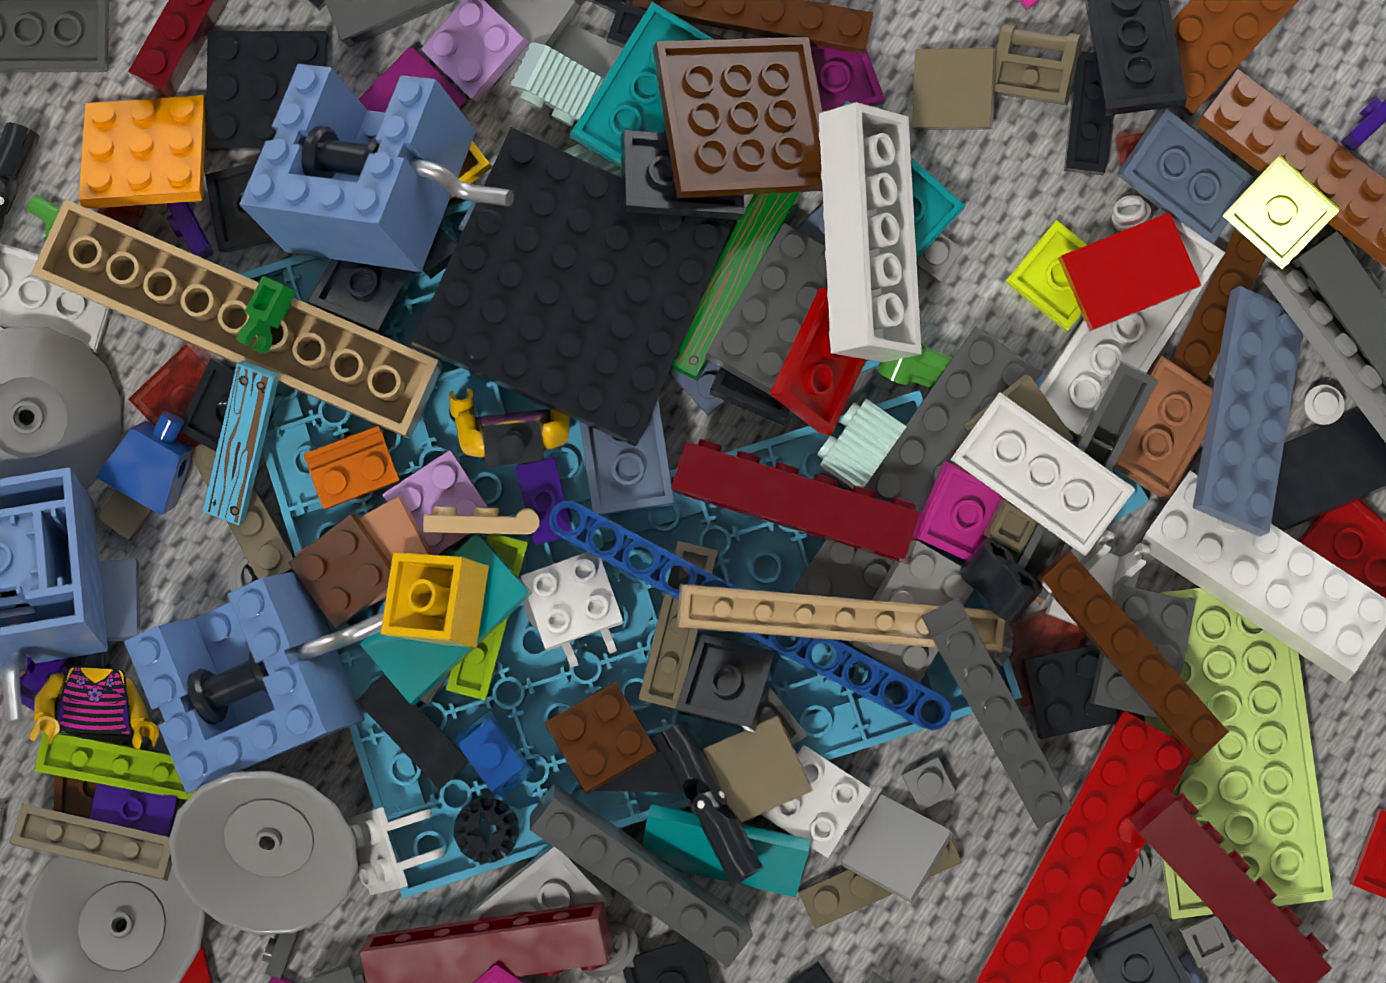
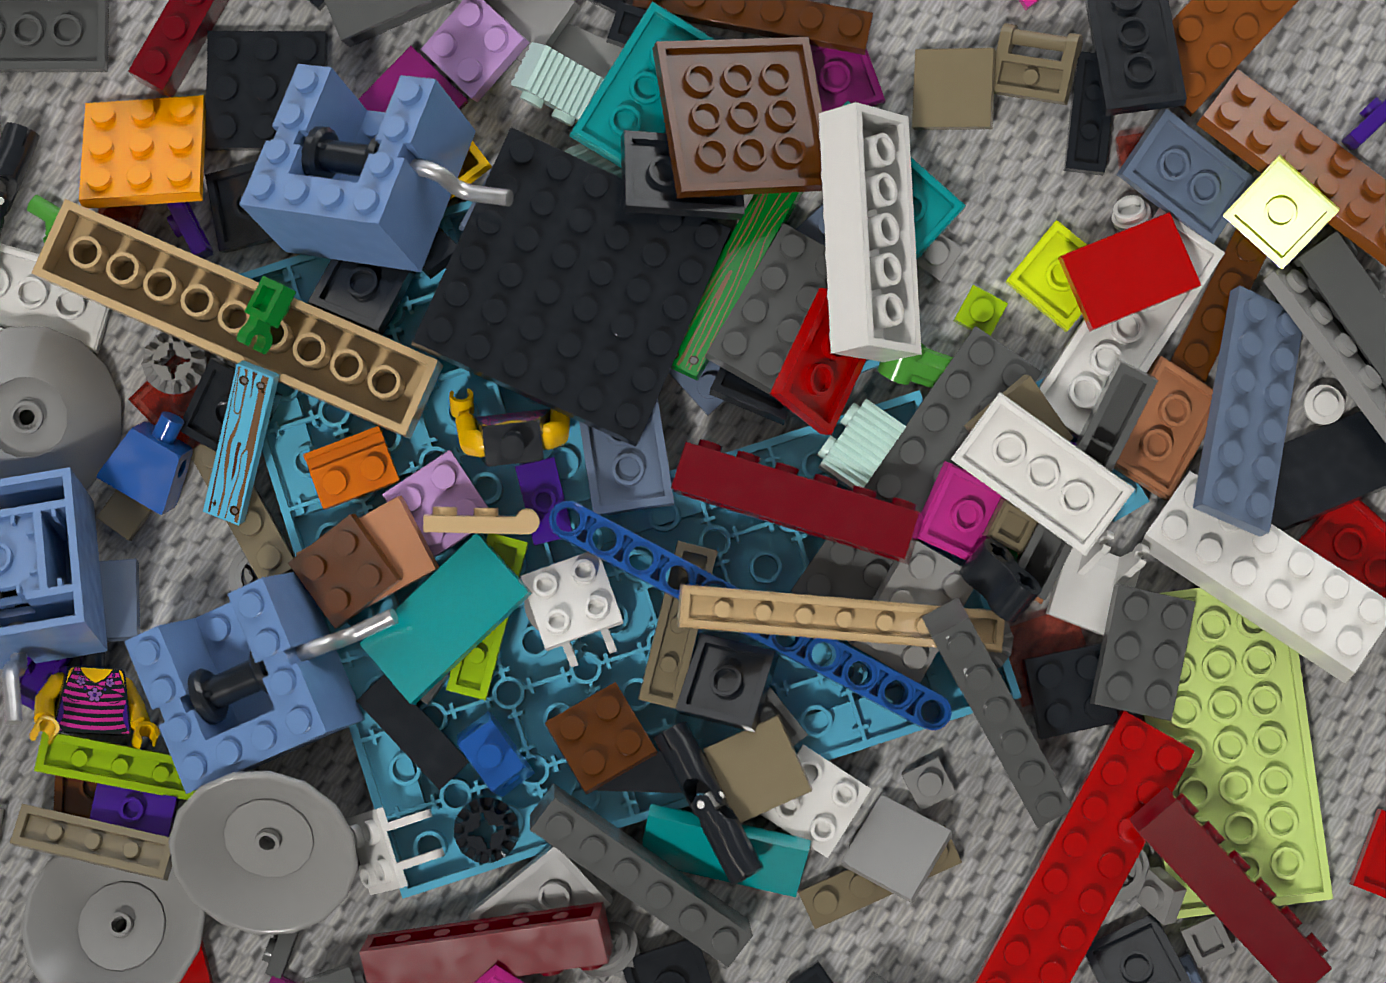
(187, 374): none -> light grey gear
(435, 599): yellow slope -> none
(980, 310): none -> lime plate
(1132, 655): reddish brown plate -> none
(1161, 895): none -> light grey plate

